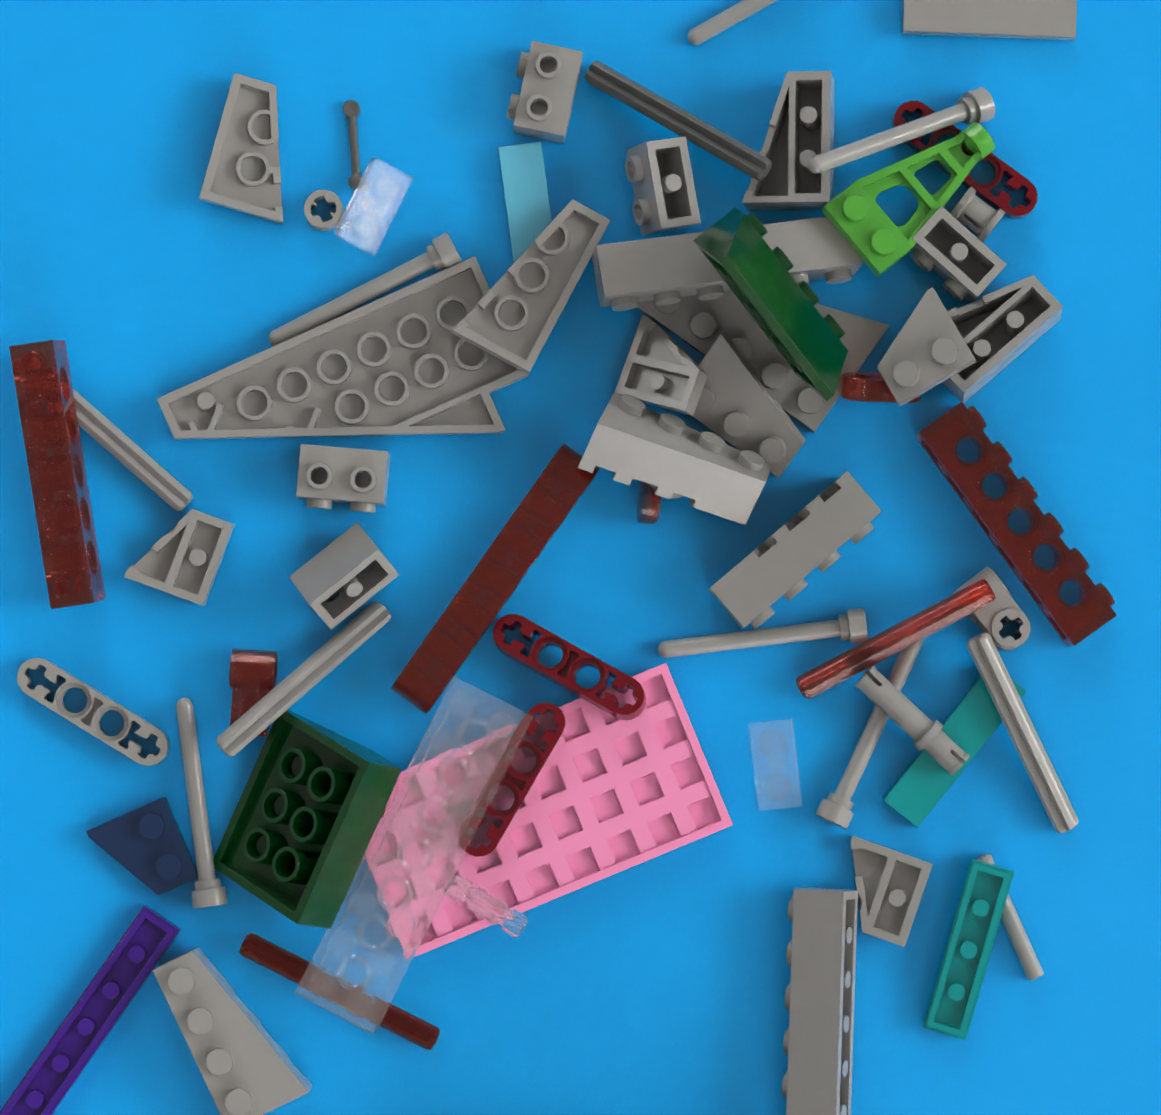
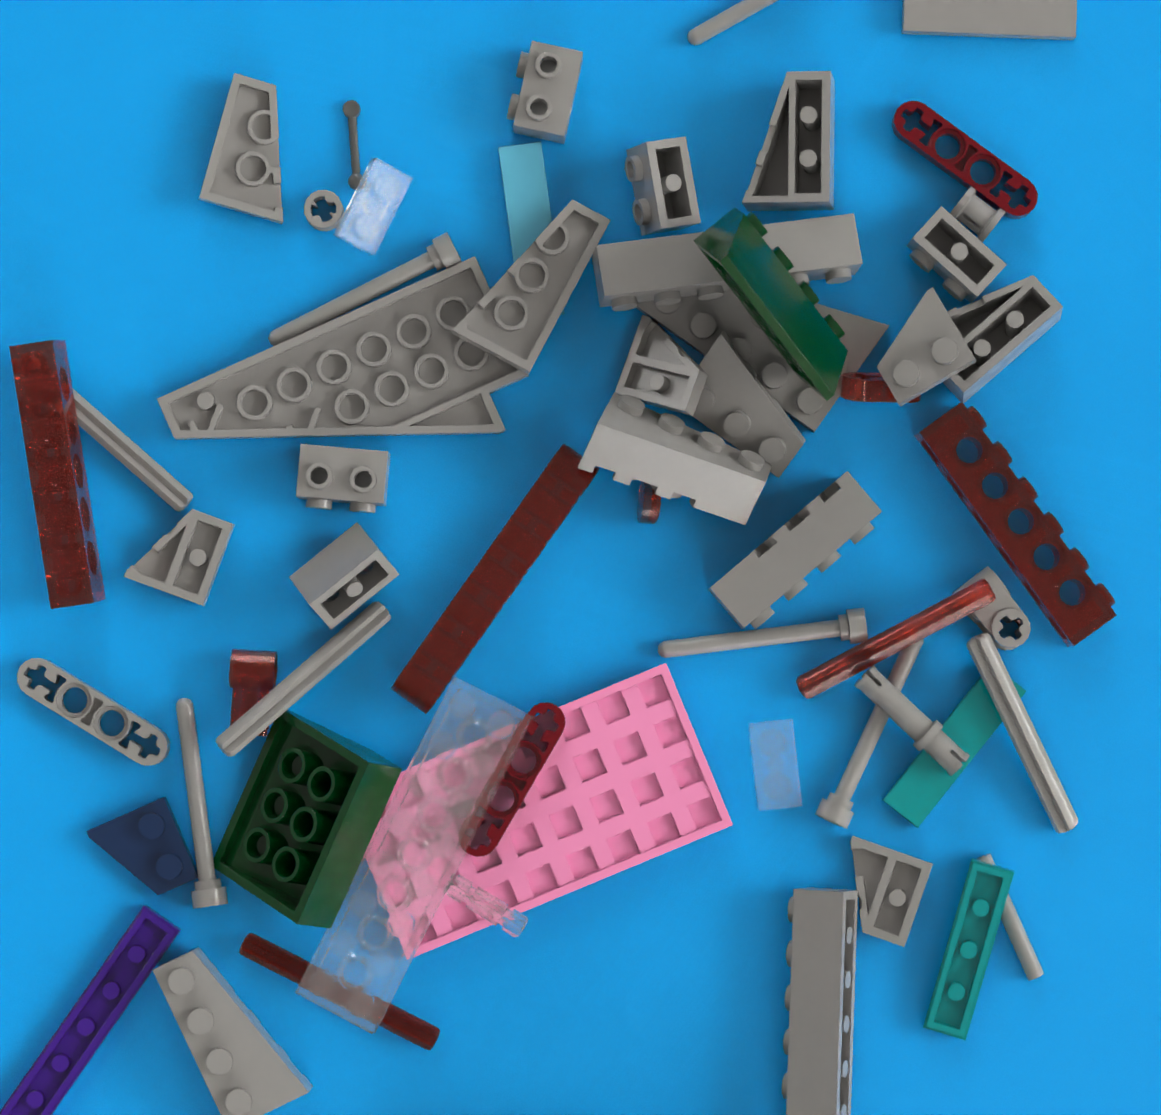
(572, 661): dark red beam -> none
(678, 120): dark grey axle -> none
(867, 225): bright green plate -> none
(973, 106): light grey piece -> none

